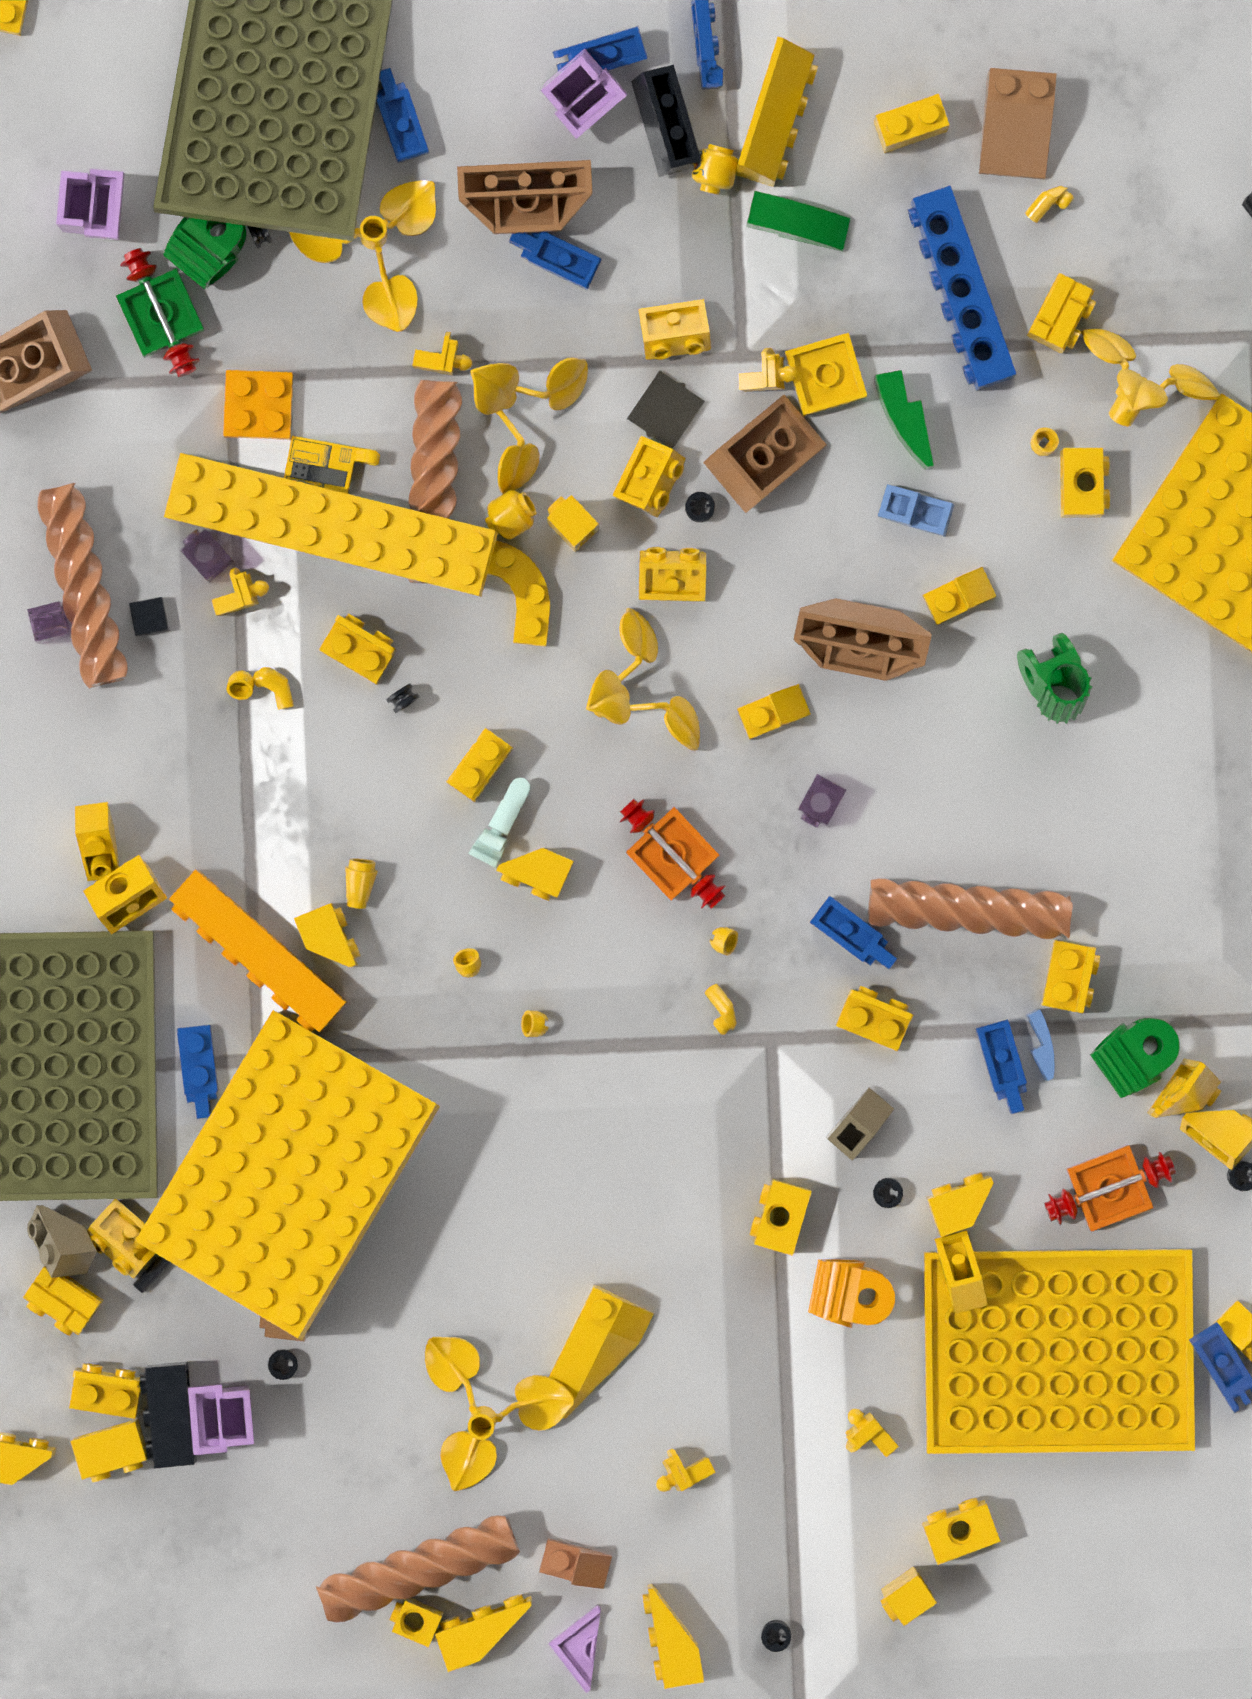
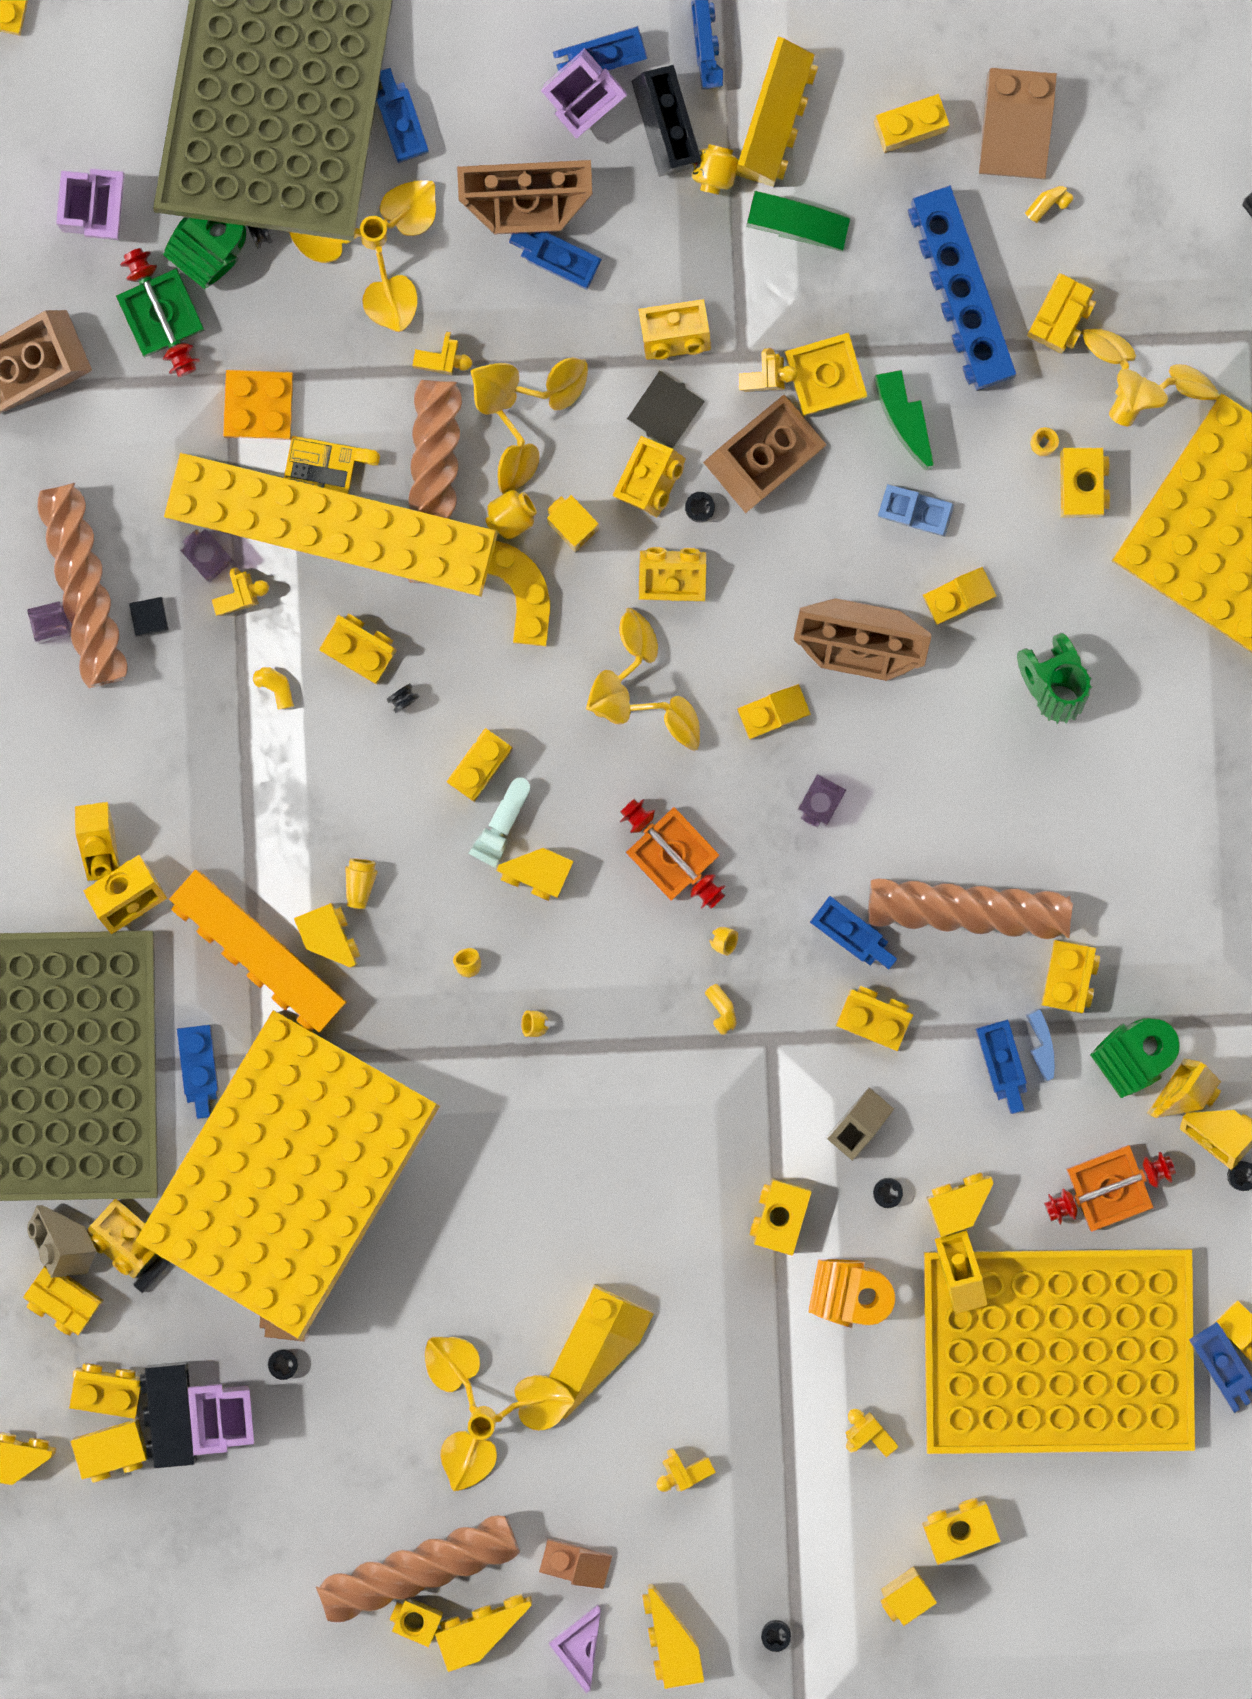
(240, 685): yellow hinge -> none

